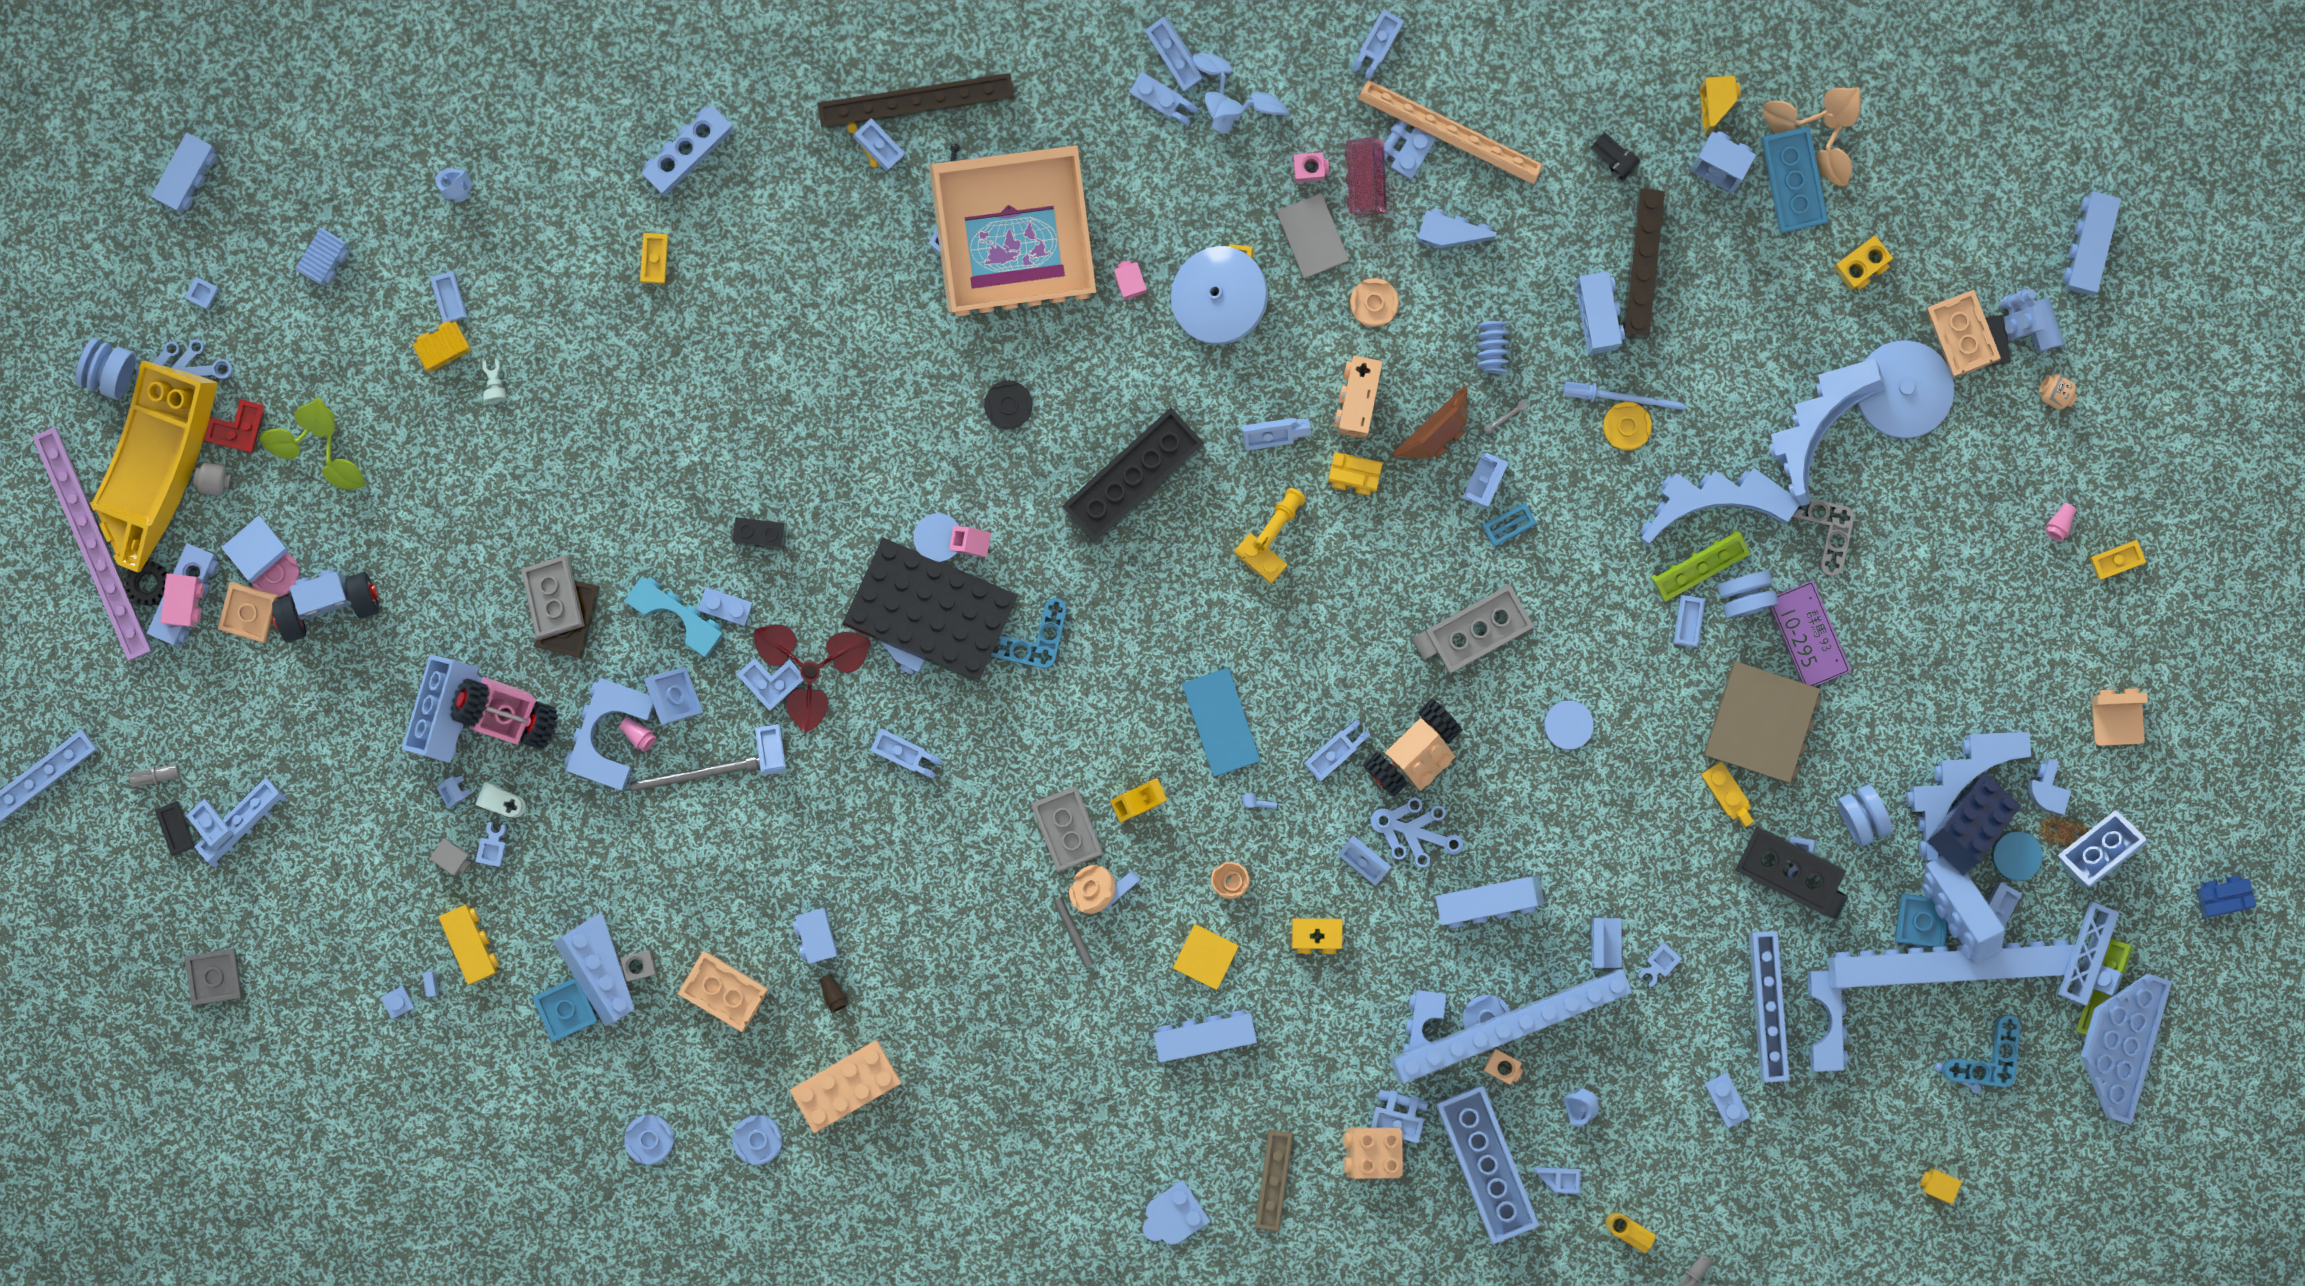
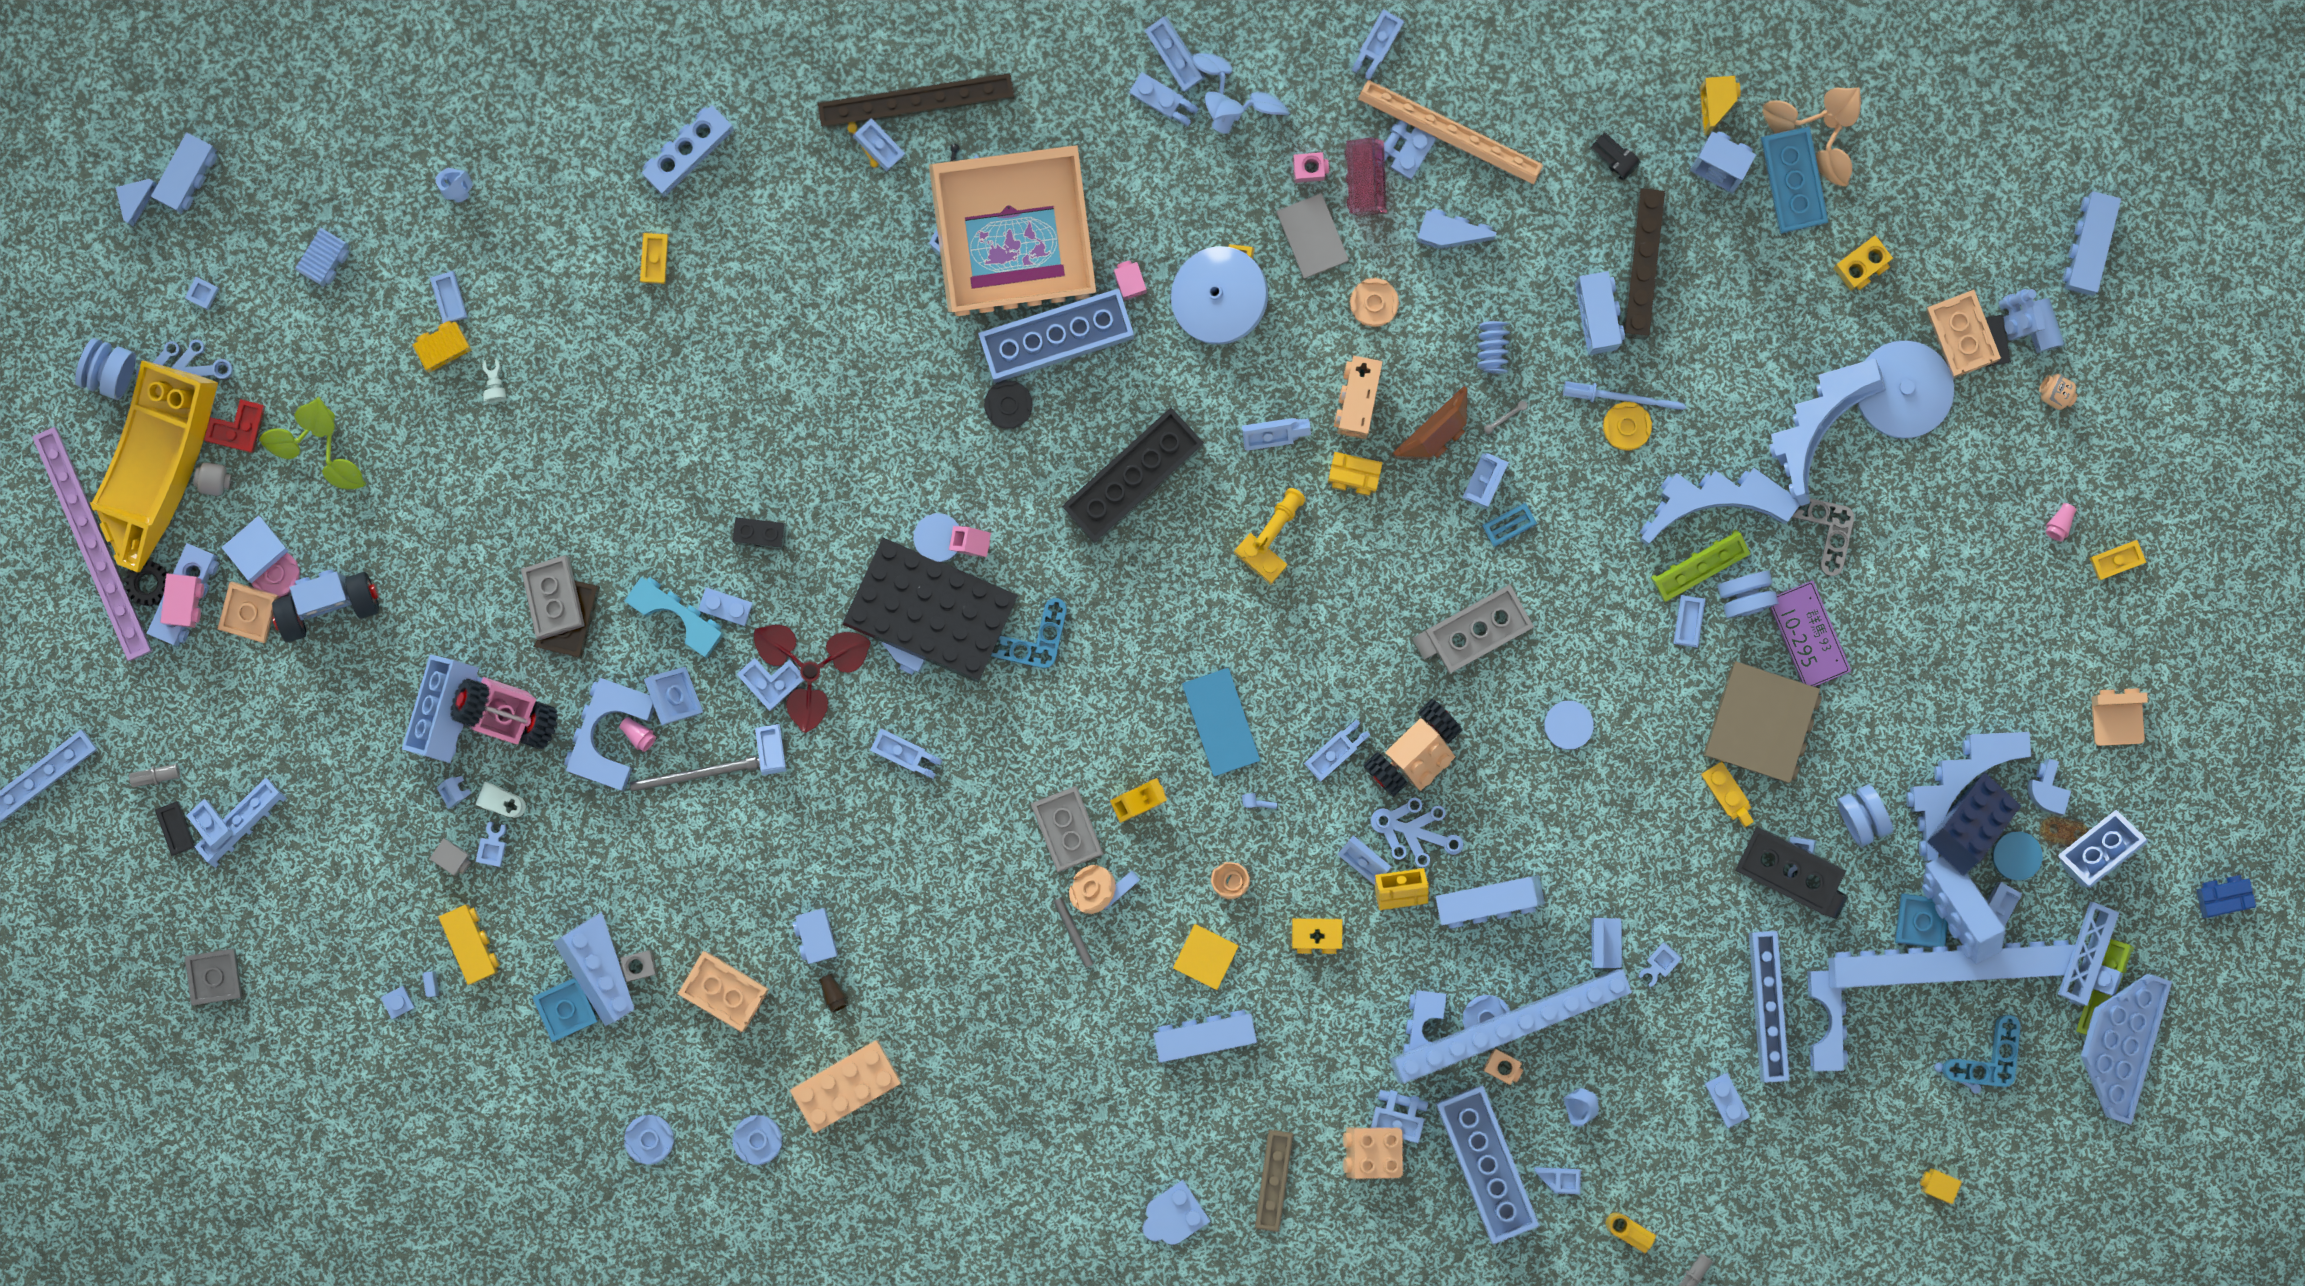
(134, 198): none -> light blue slope
(1056, 335): none -> light blue brick
(1401, 889): none -> yellow brick

